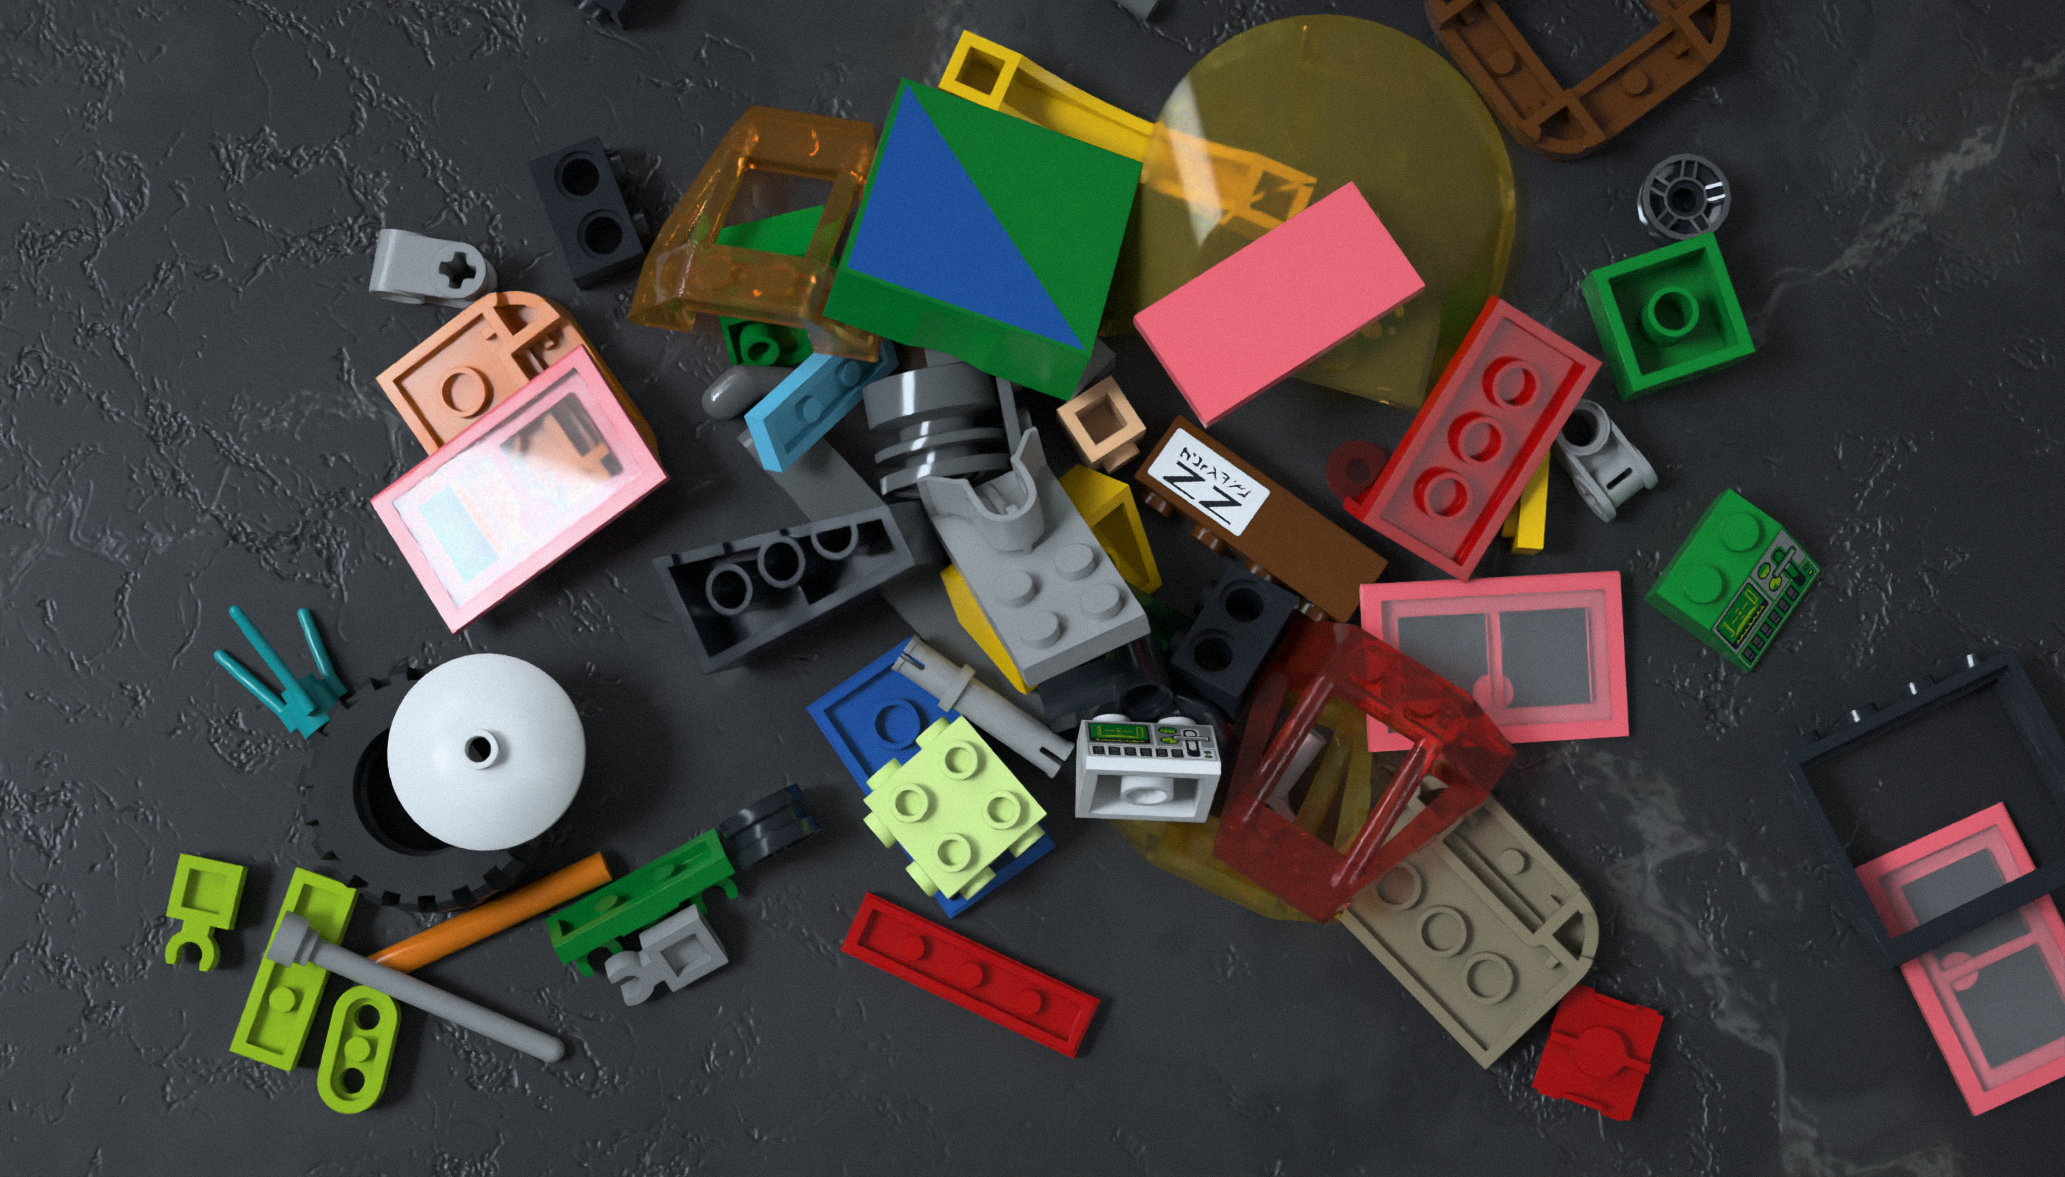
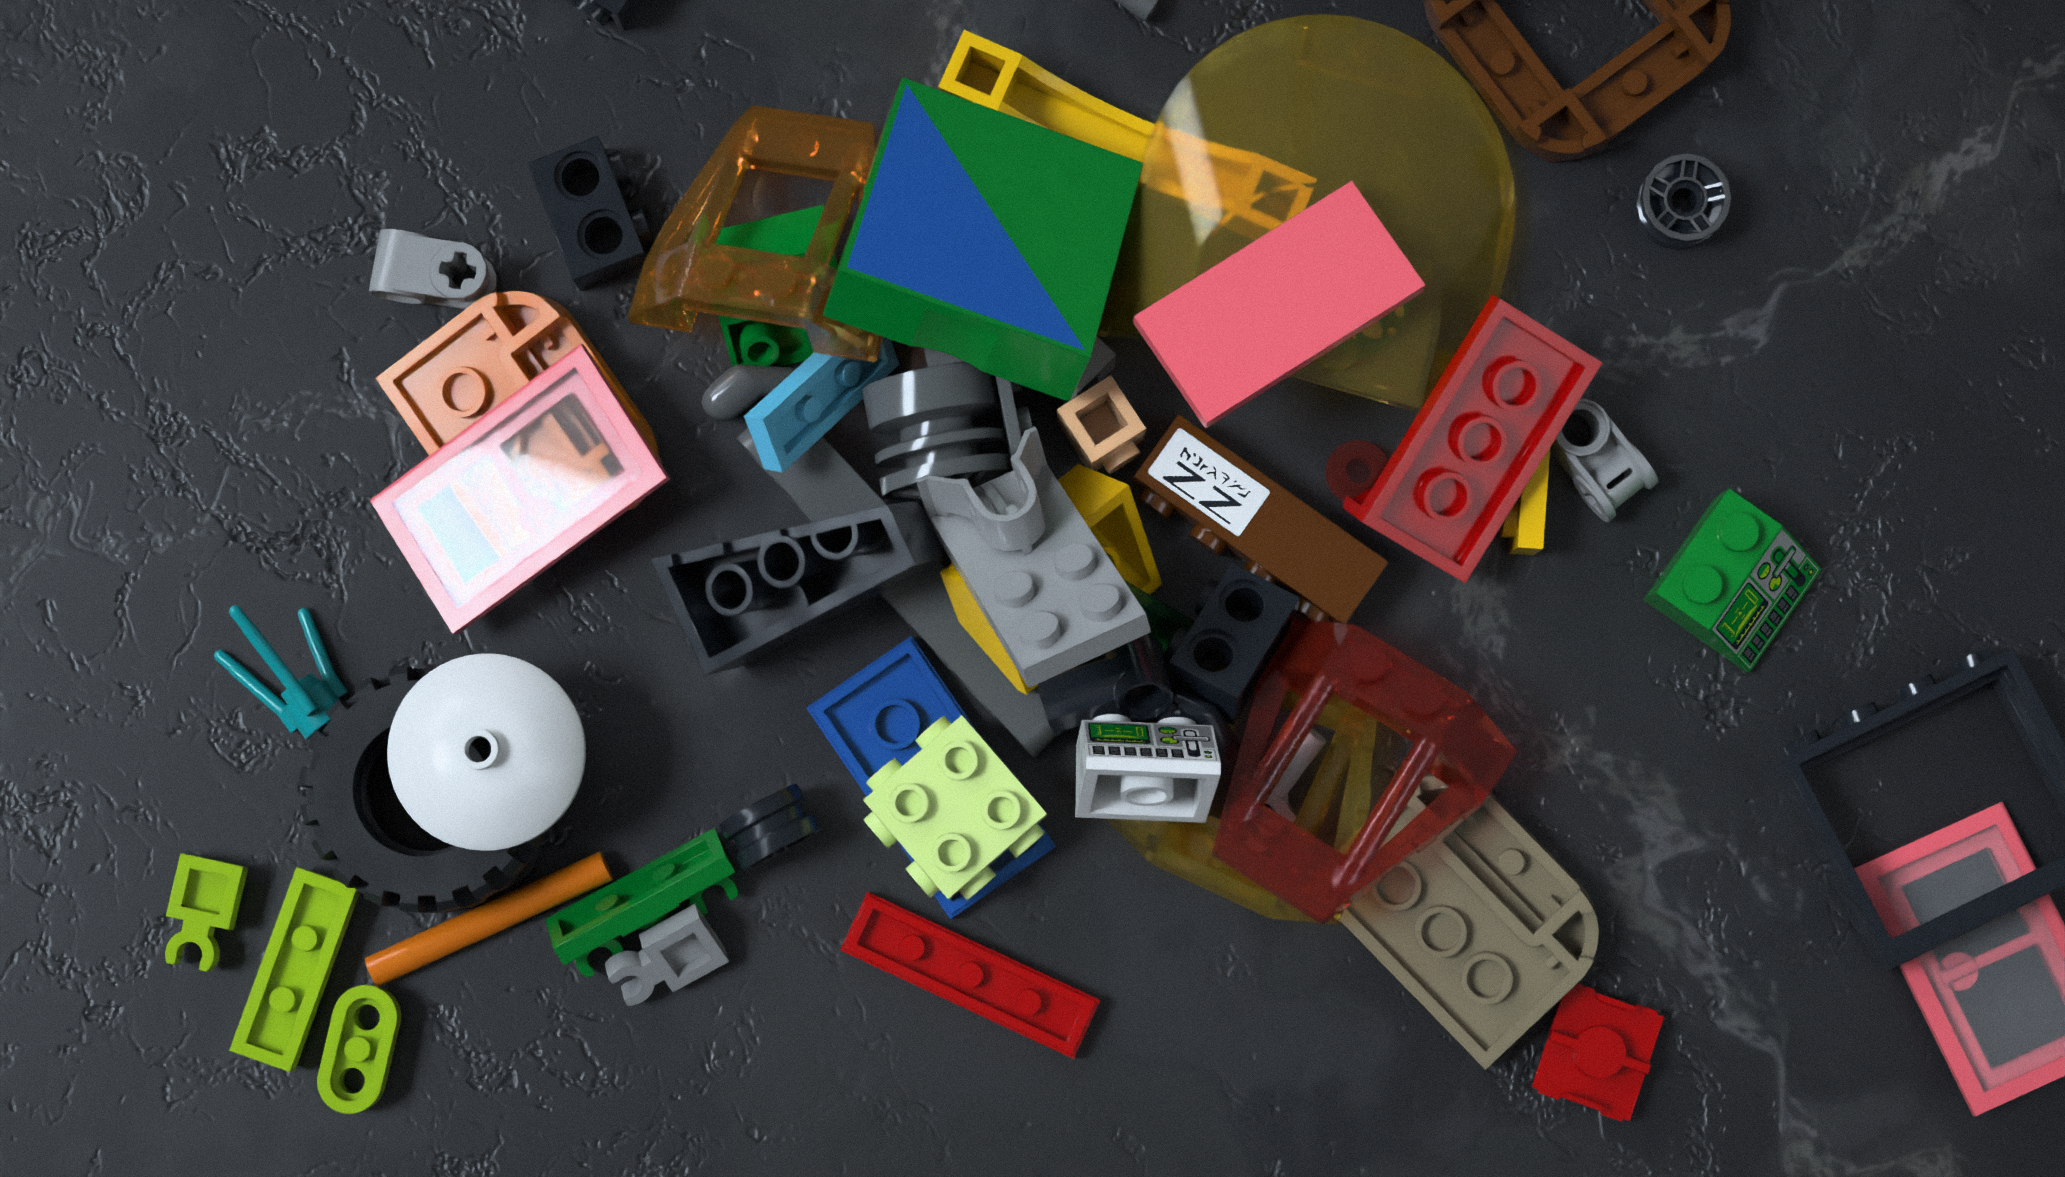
(300, 943): light grey piece -> none
(982, 706): light grey pin -> none
(1527, 648): clear door -> none
(1667, 316): green brick -> none

